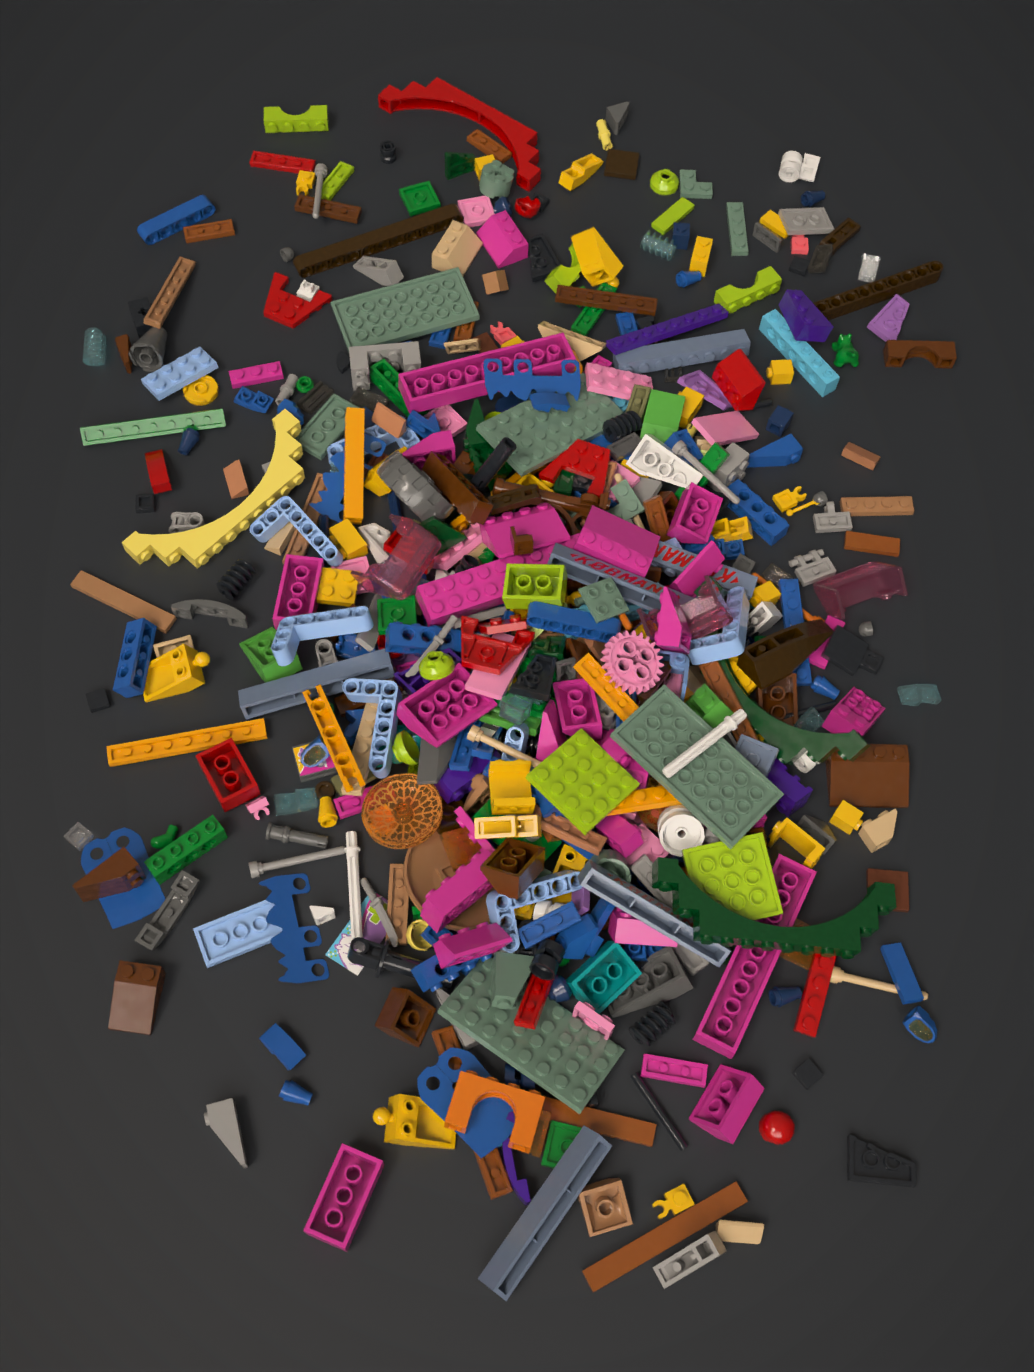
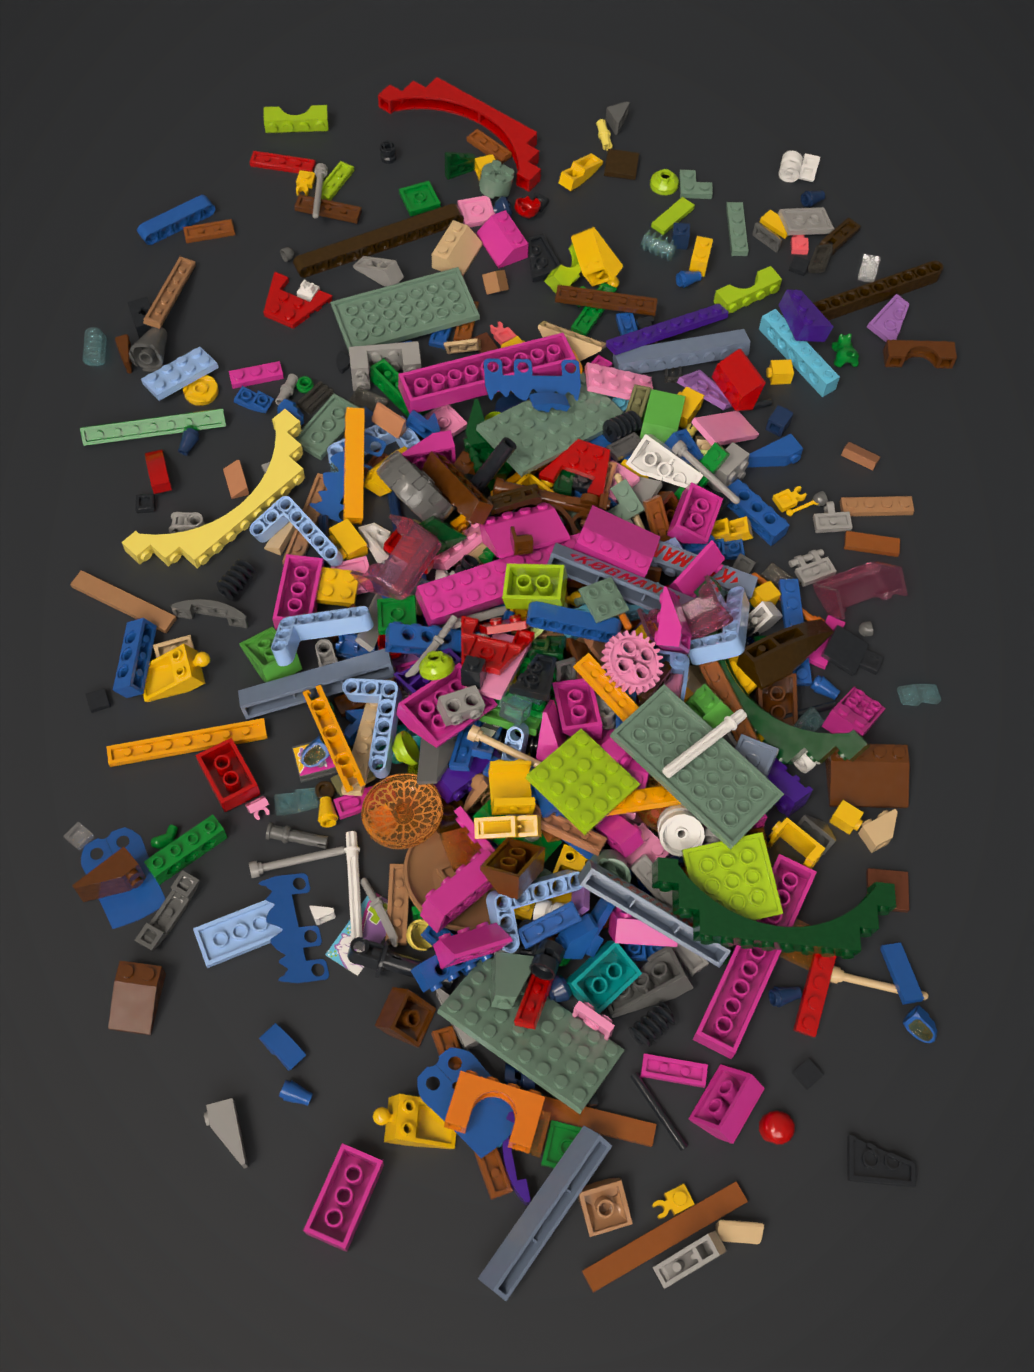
(458, 701): none -> light grey brick
(473, 672): none -> black brick

